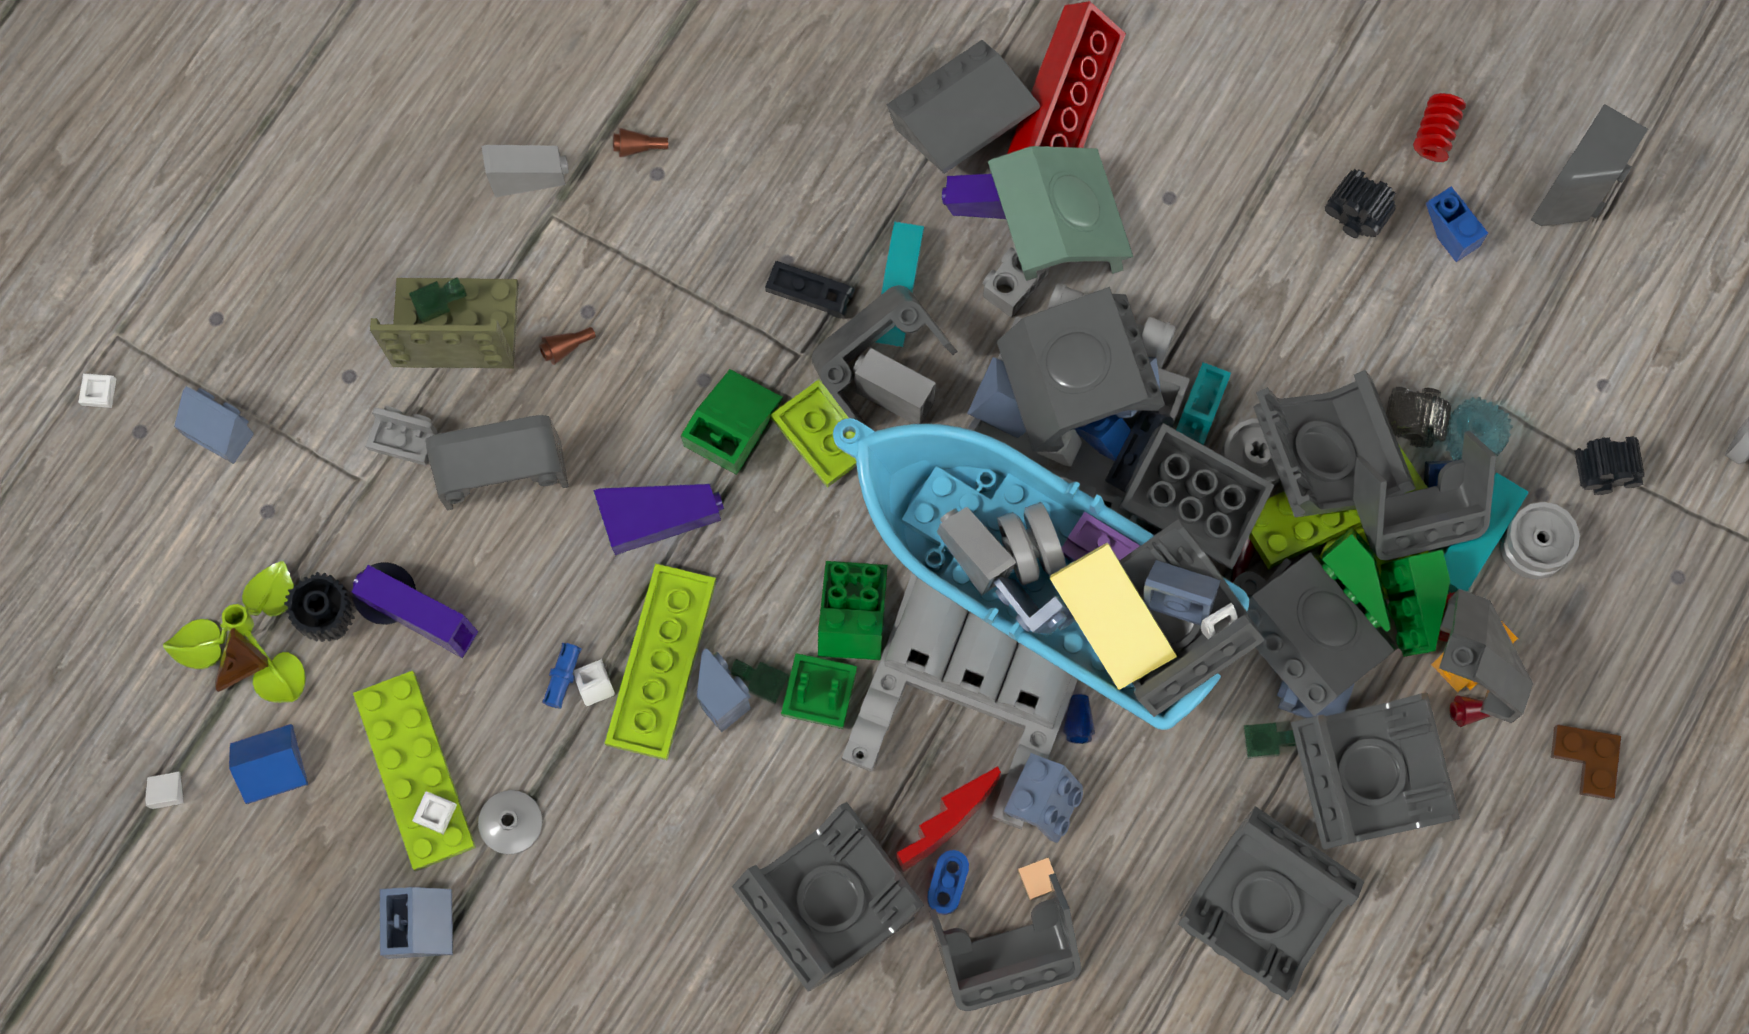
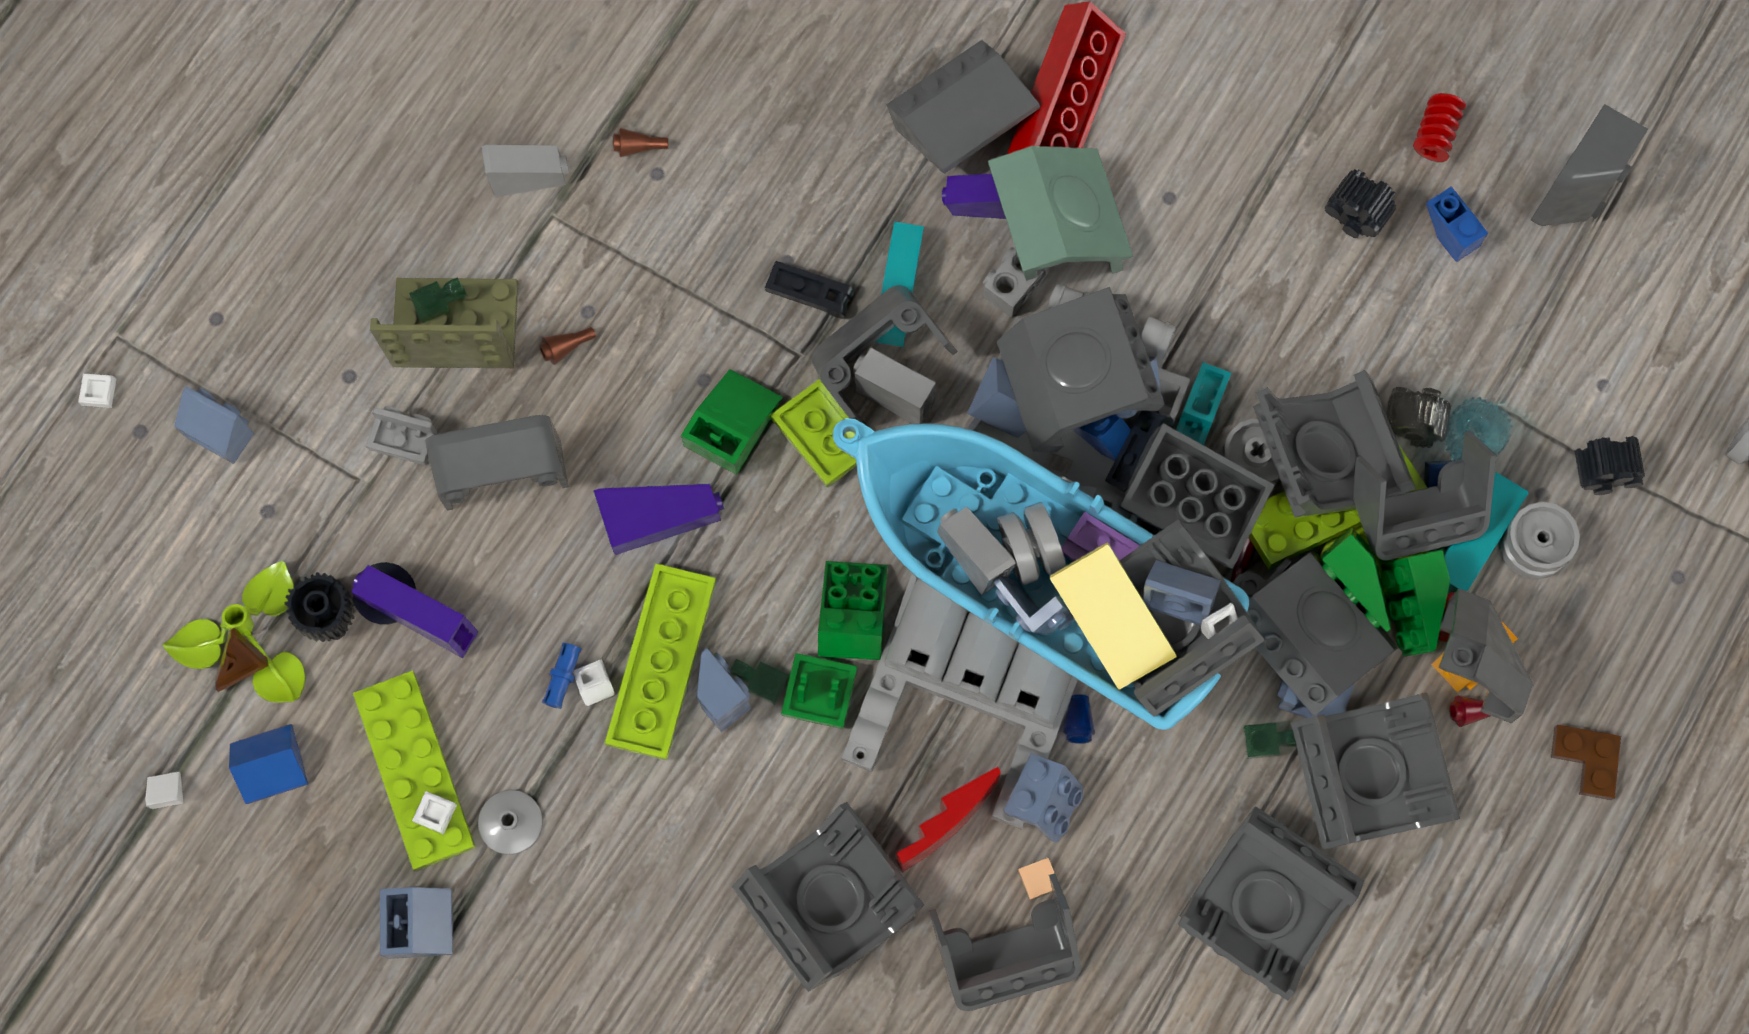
(947, 882): blue plate -> none
(1068, 453): white slope -> none

